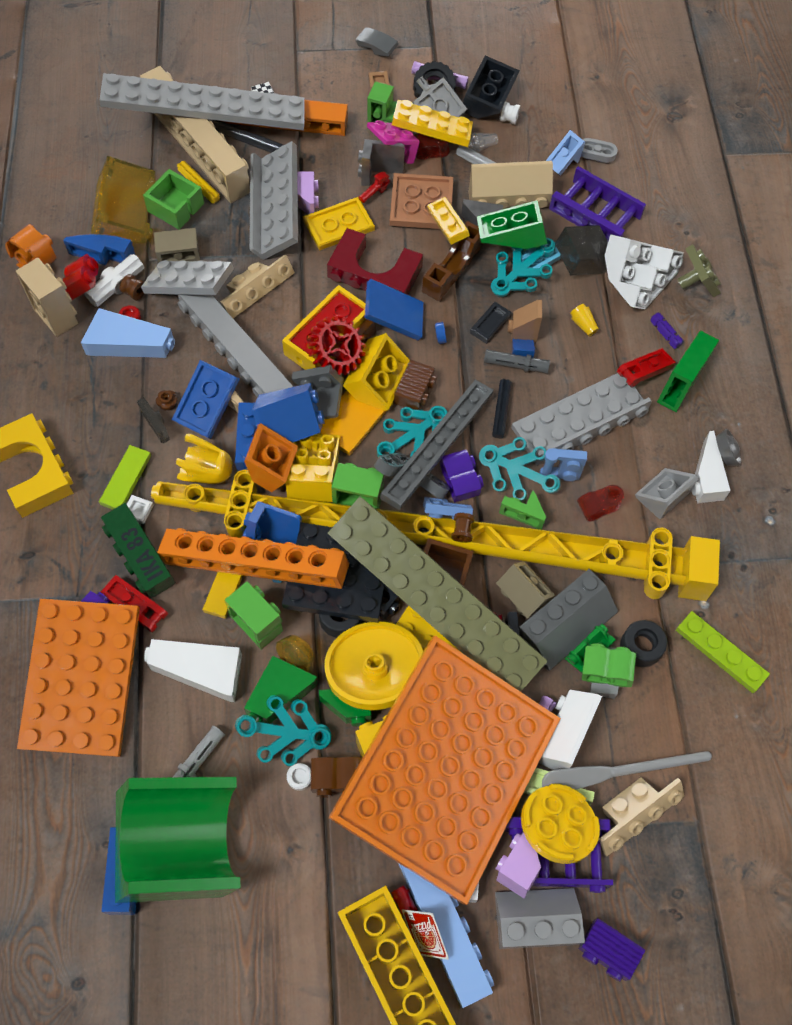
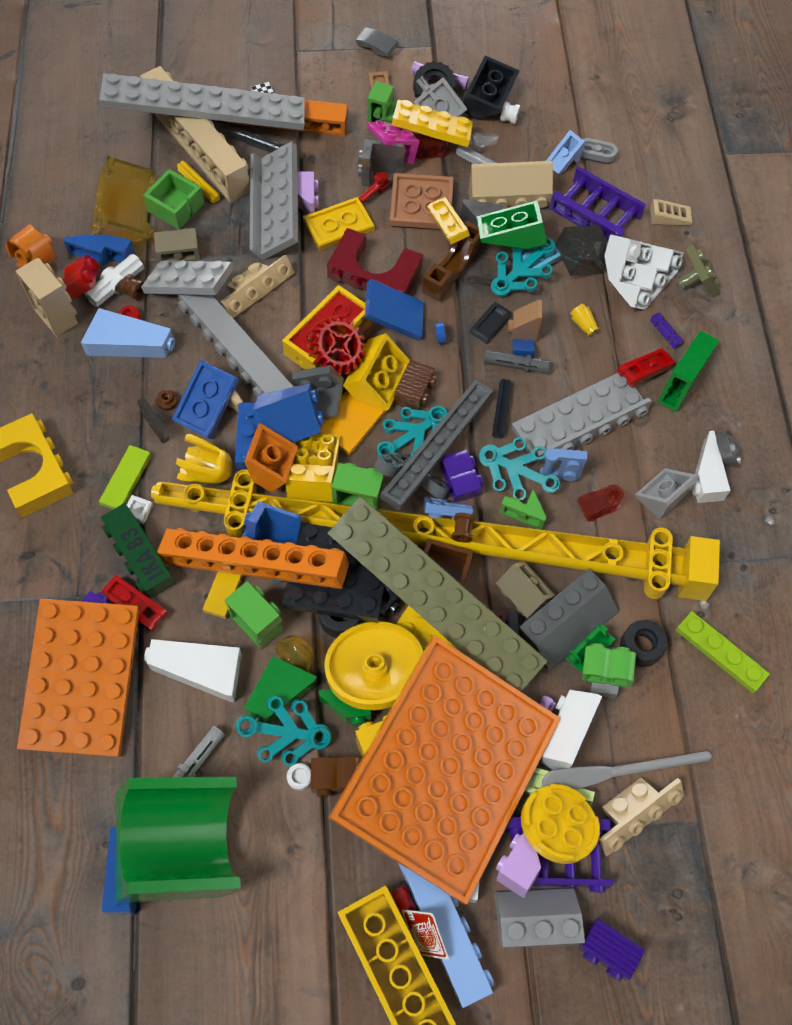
(660, 209): none -> tan slope

